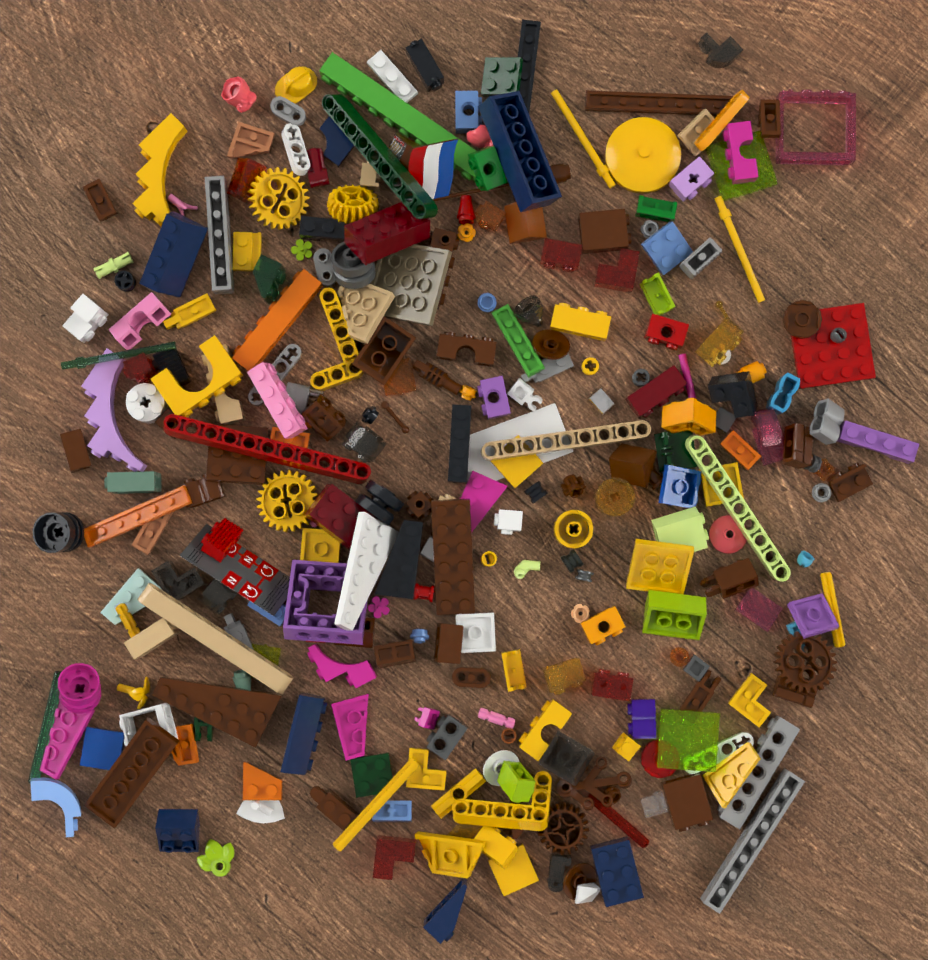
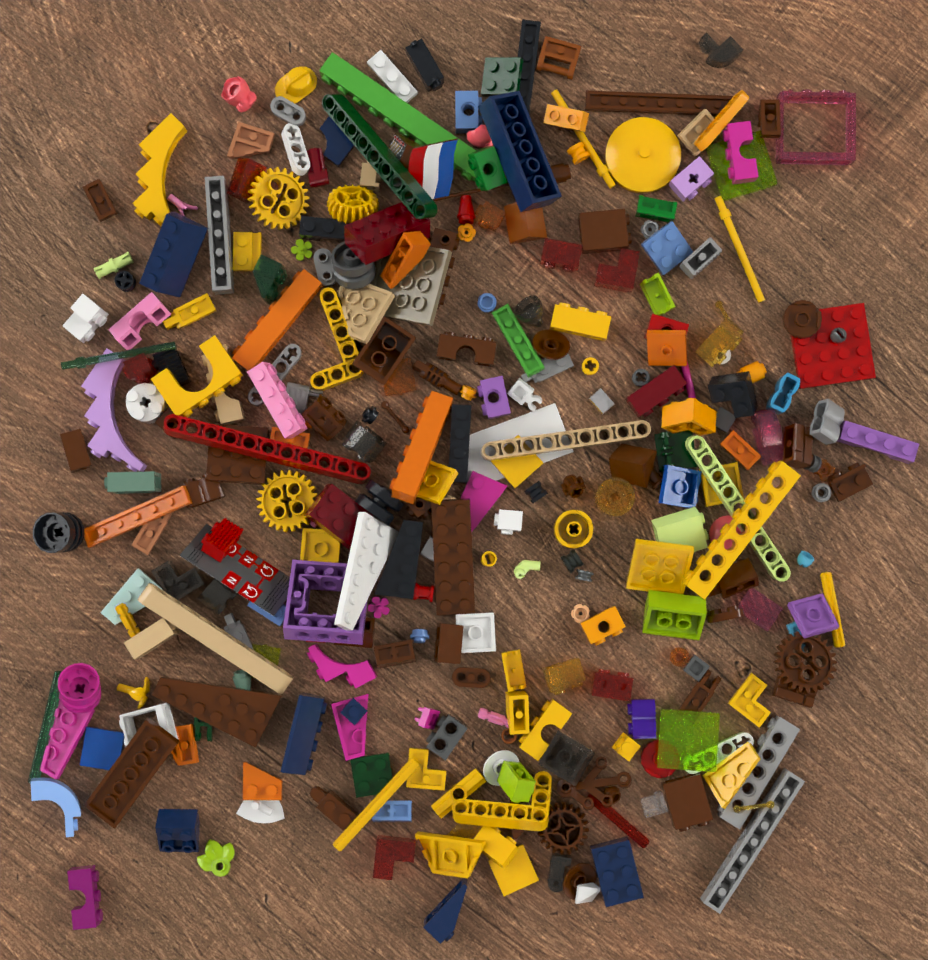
(85, 879): none -> magenta arch
(353, 711): none -> dark blue plate
(405, 257): none -> orange slope
(422, 447): none -> orange brick
(437, 482): none -> yellow plate
(517, 712): none -> yellow slope
(559, 51): none -> dark orange plate
(566, 118): none -> light orange brick
(578, 153): none -> light orange wheel
(667, 347): none -> orange plate
(731, 613): none -> reddish brown plate
(770, 804): none -> clear yellow hinge
(788, 478): none -> yellow brick

